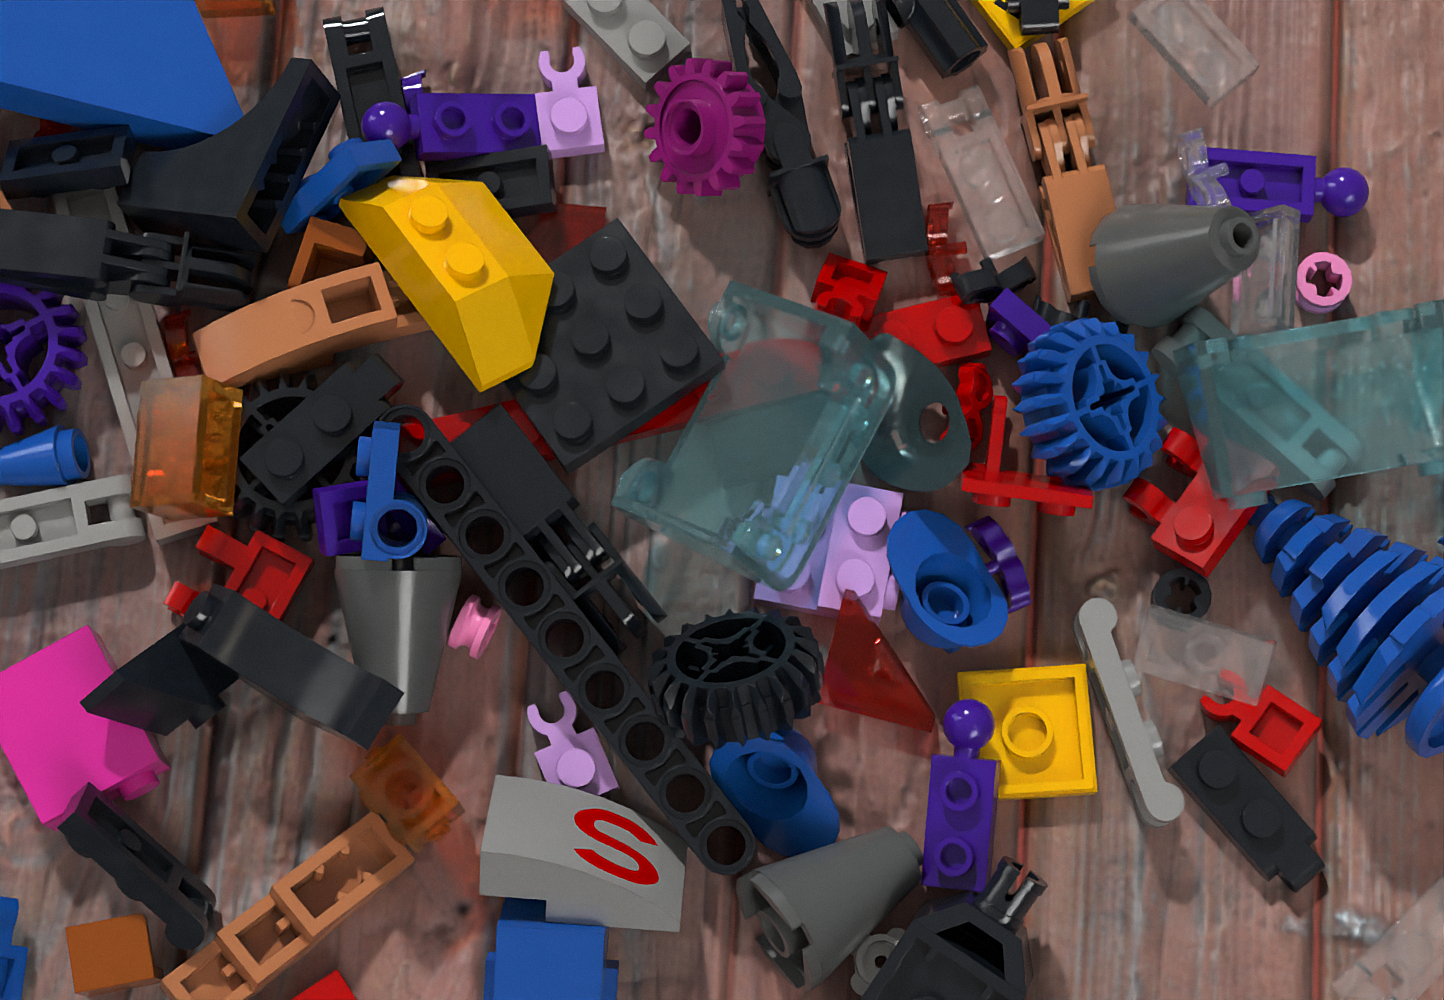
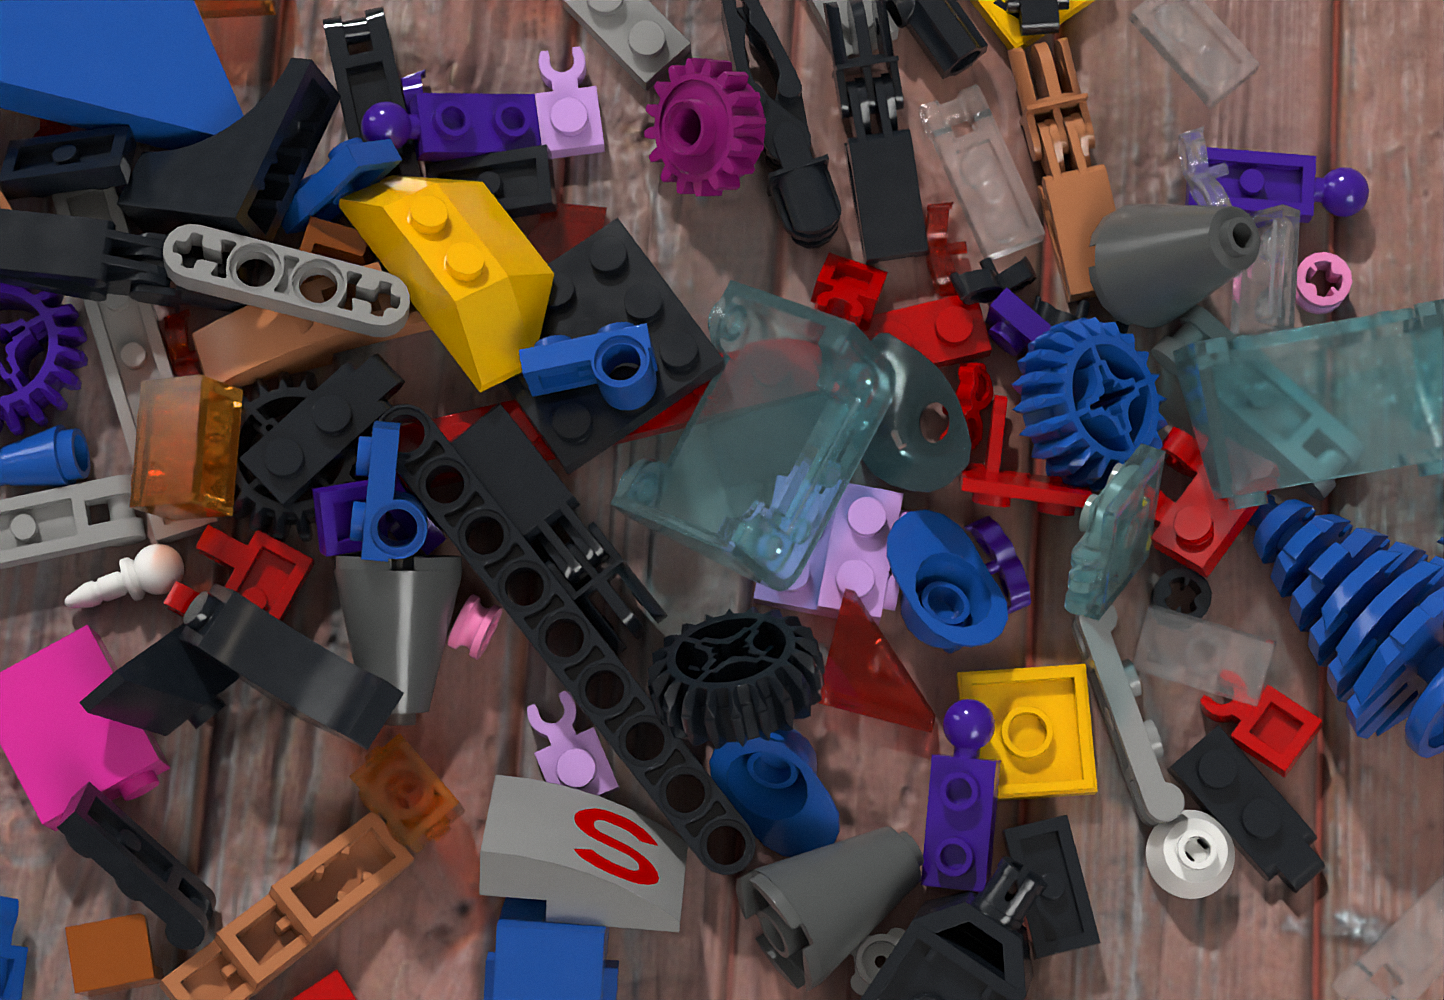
(151, 571): none -> white bar
(283, 290): none -> light grey beam
(568, 363): none -> blue plate
(1063, 914): none -> black plate
(1116, 534): none -> clear light blue piece
(1172, 867): none -> white cone

